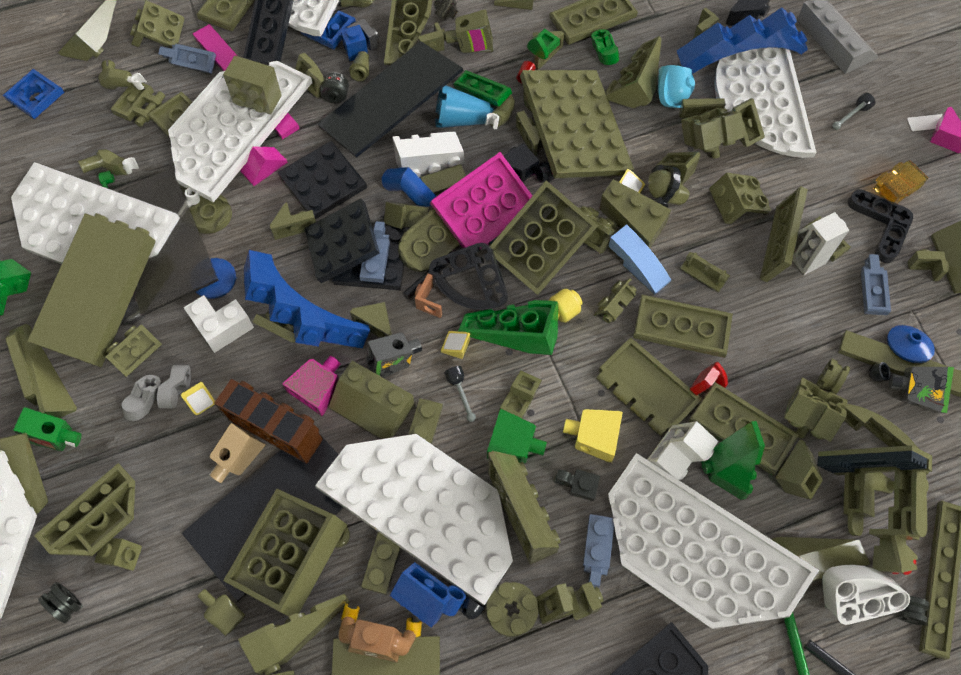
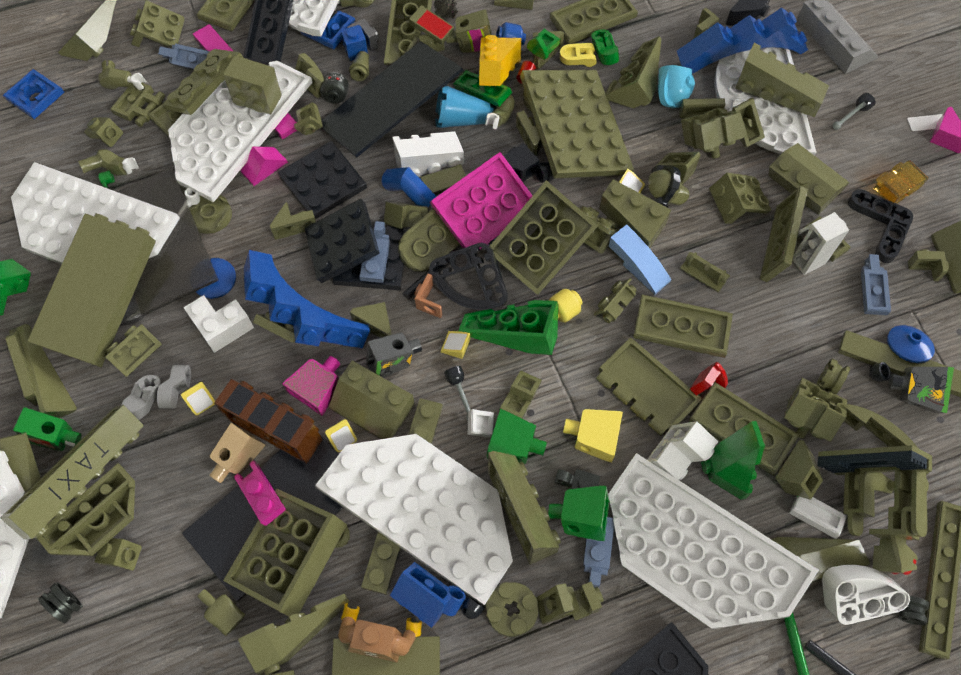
(71, 473): none -> olive brick
(103, 129): none -> olive bracket
(200, 83): none -> olive piece
(260, 494): none -> dark pink hinge
(308, 119): none -> olive bracket
(341, 435): none -> slope
(431, 24): none -> tile
(480, 423): none -> white tile
(497, 59): none -> yellow wedge
(511, 30): none -> blue head
(571, 54): none -> light yellow plate
(583, 512): none -> green torso
(780, 83): none -> olive wedge
(801, 168): none -> olive slope
(819, 515): none -> white tile

